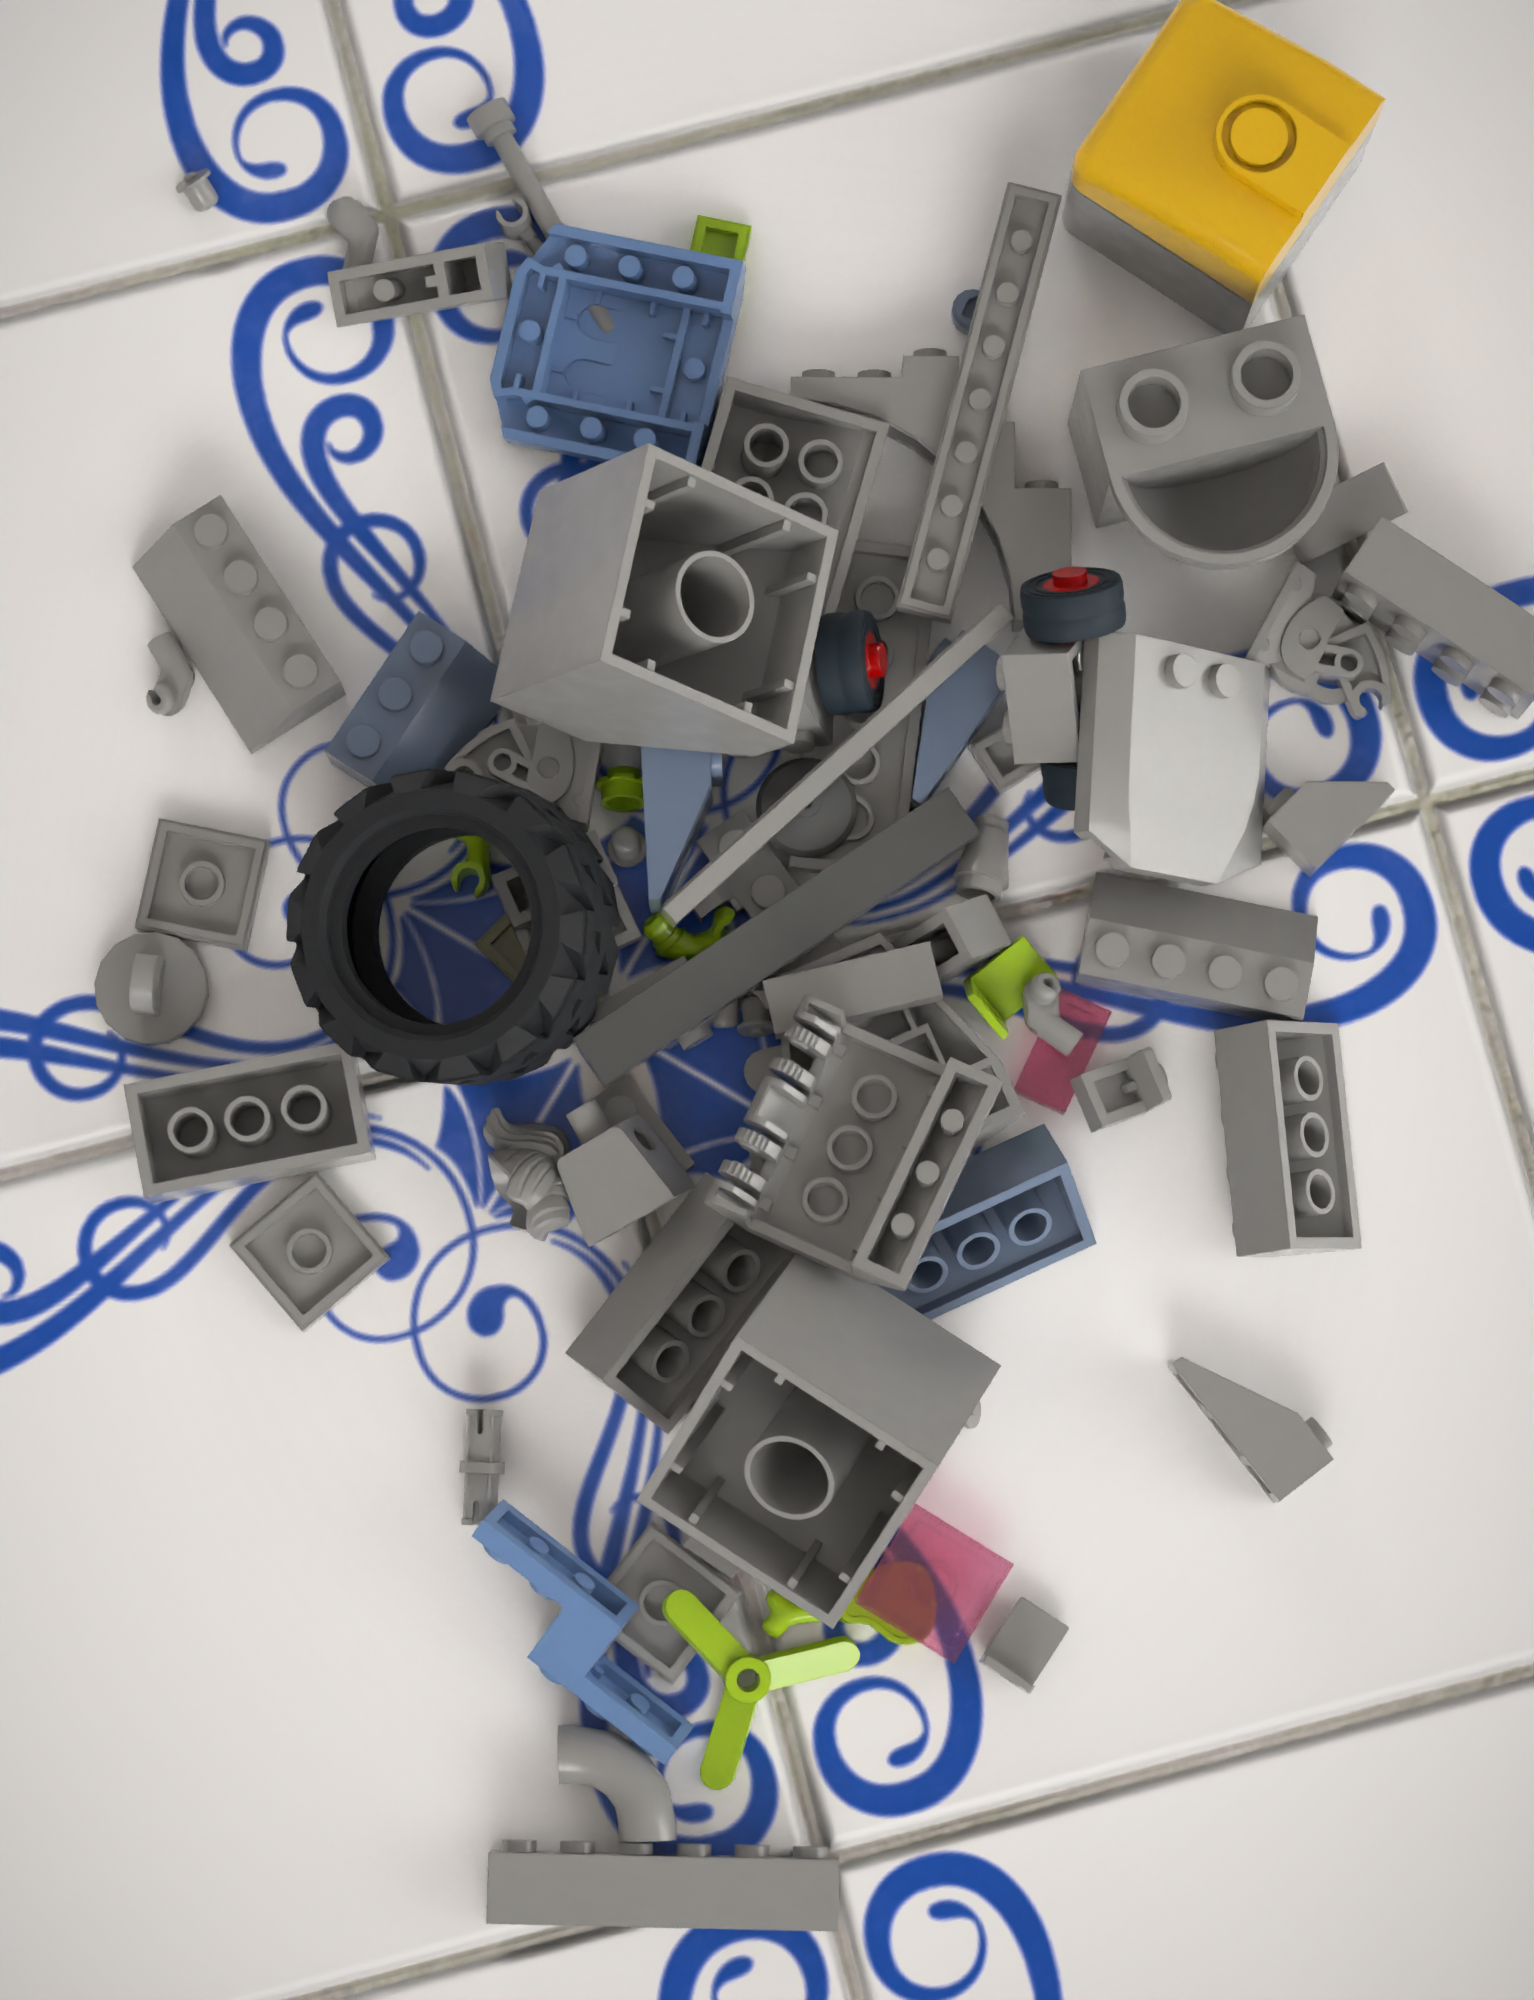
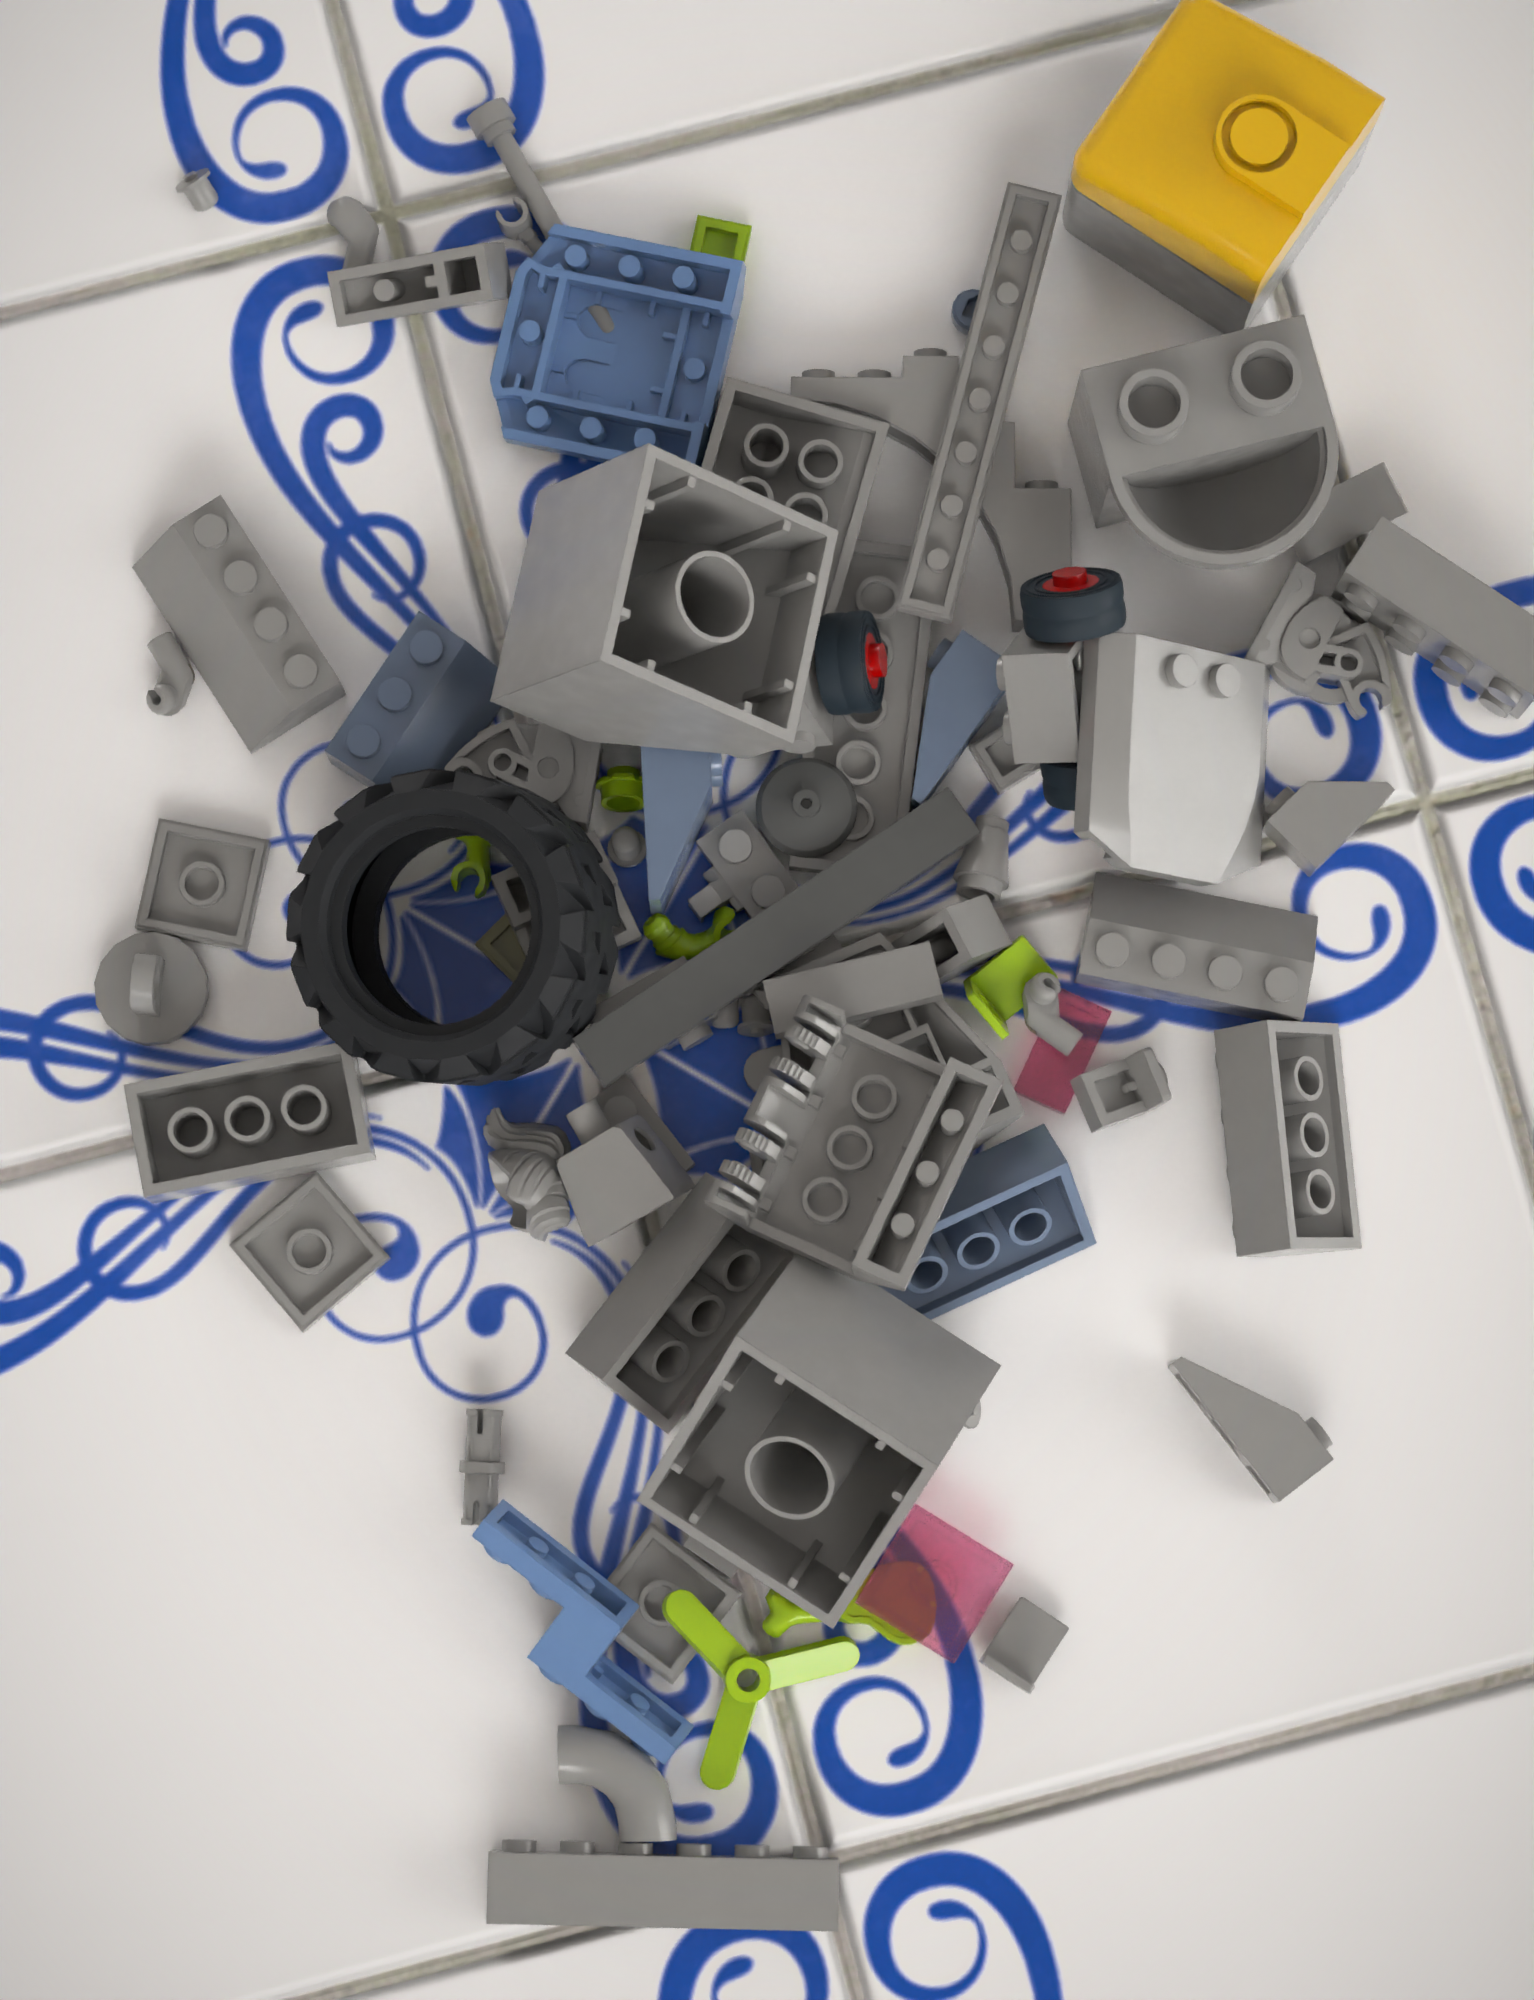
(835, 764): light grey tile -> none

